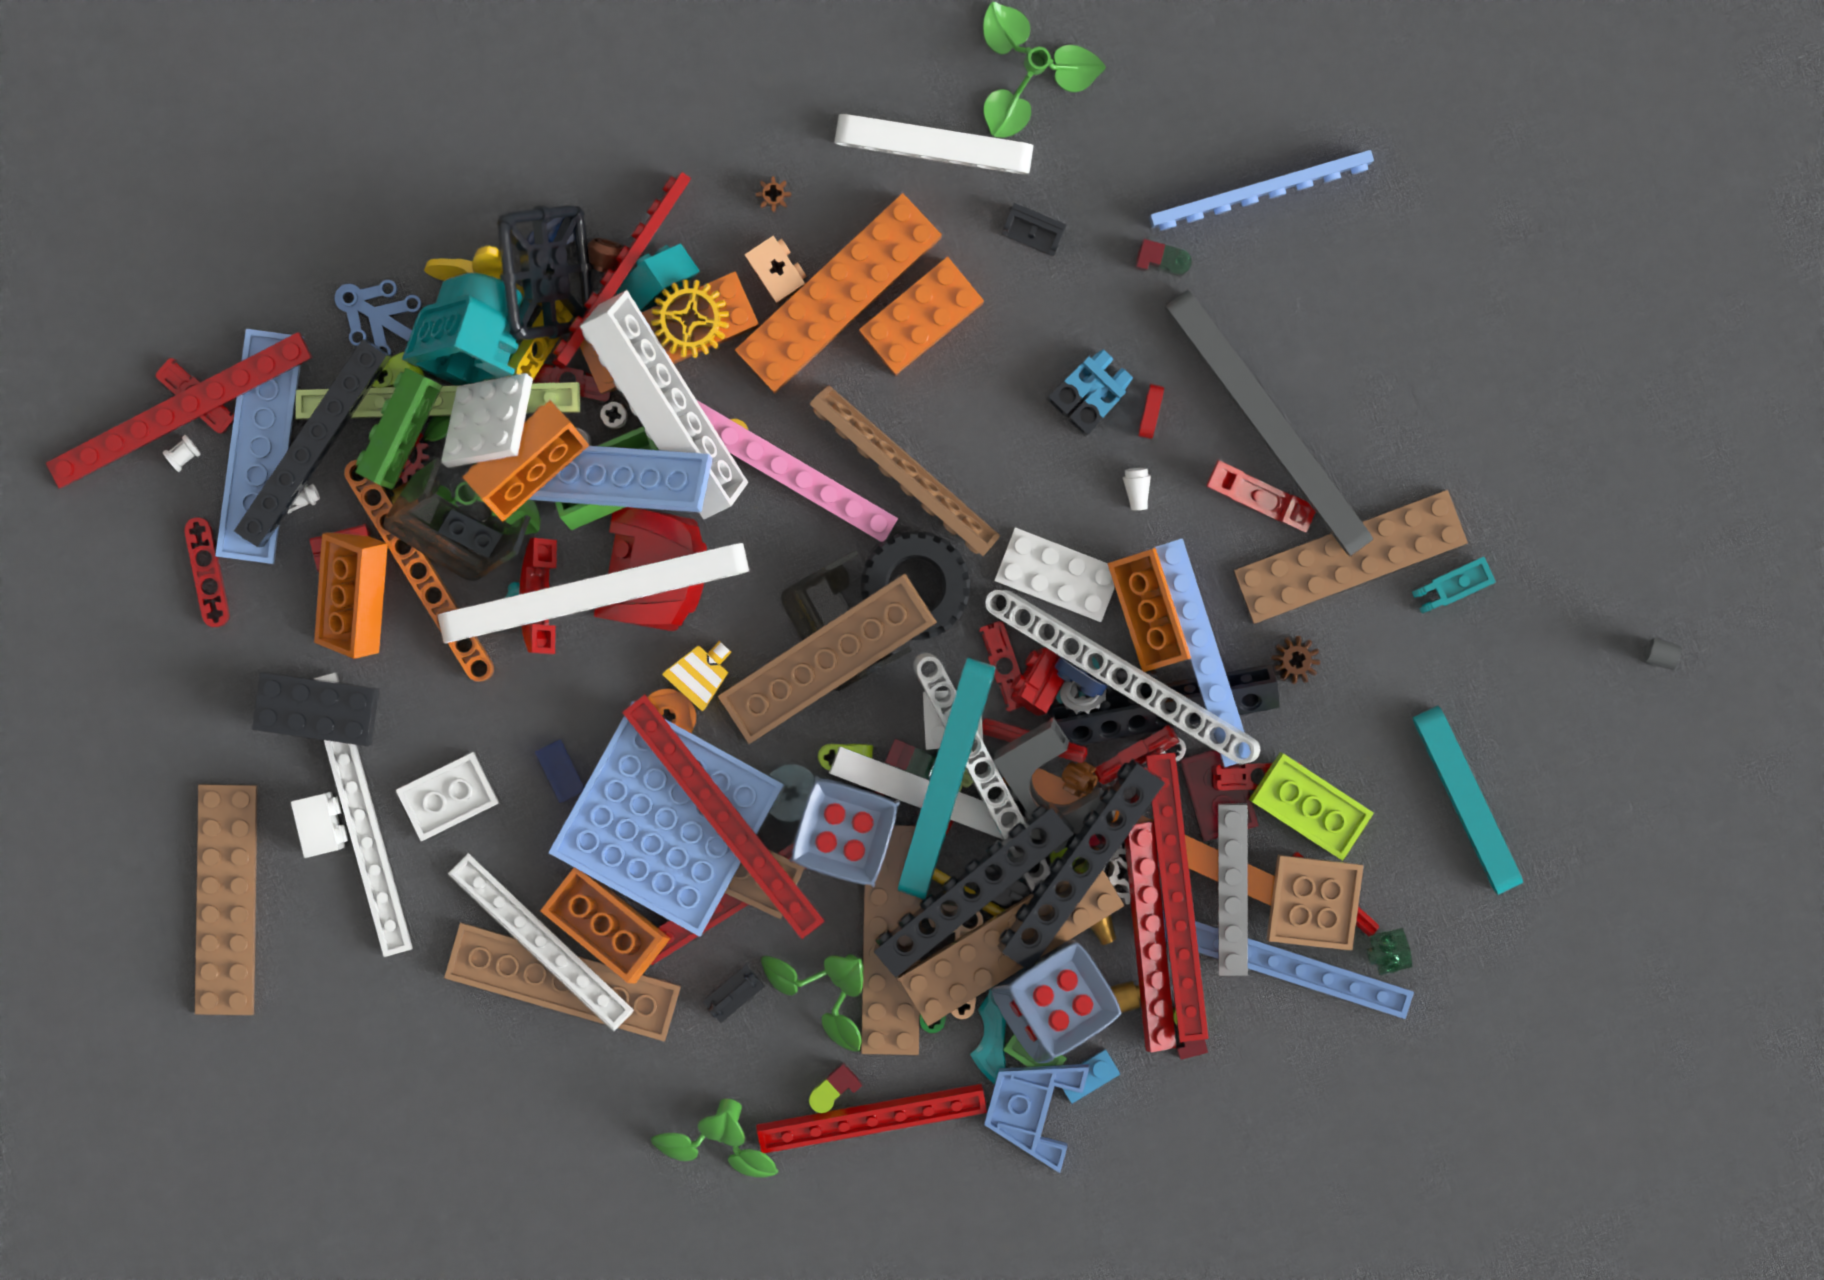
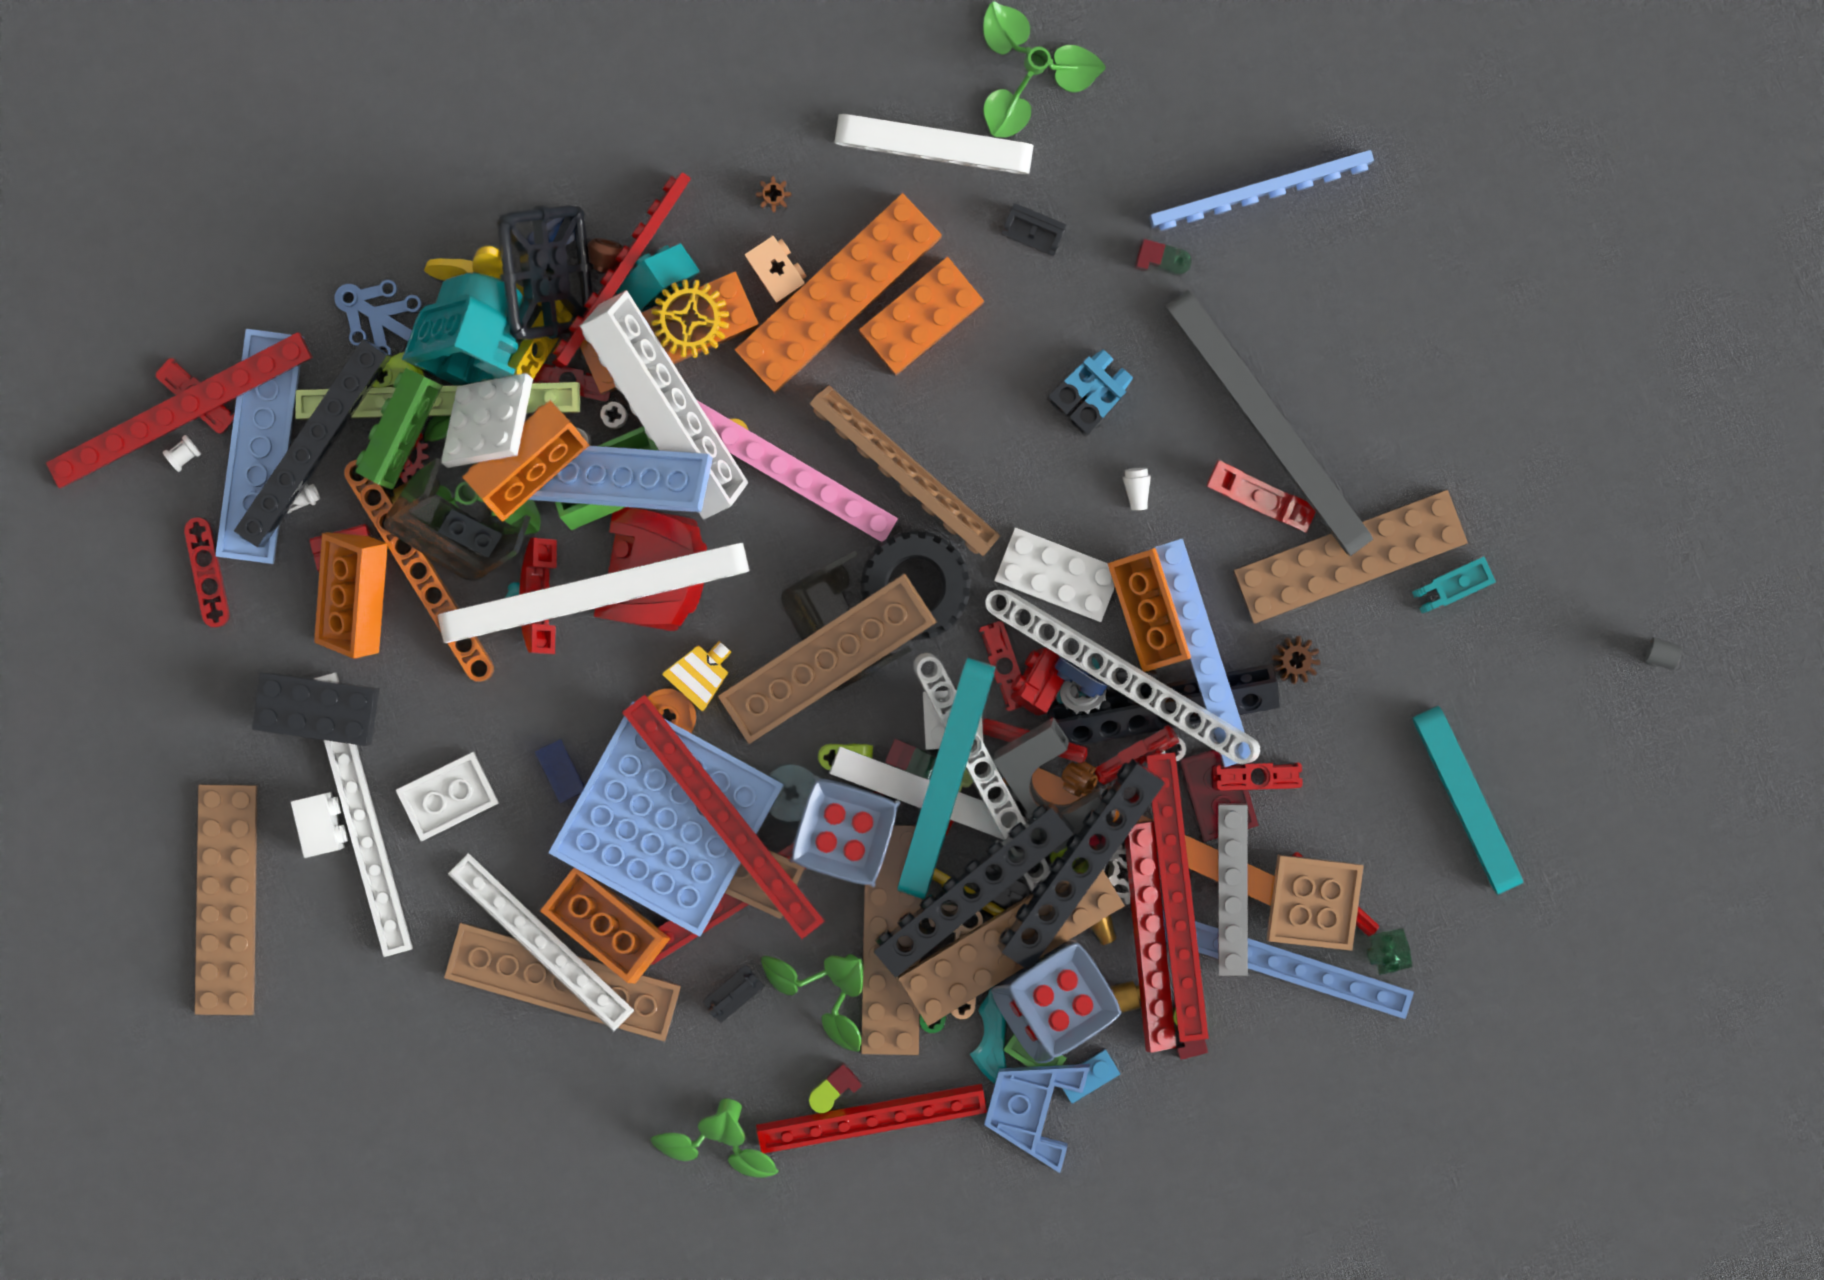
(1151, 411): red beam -> none
(1311, 806): lime plate -> none

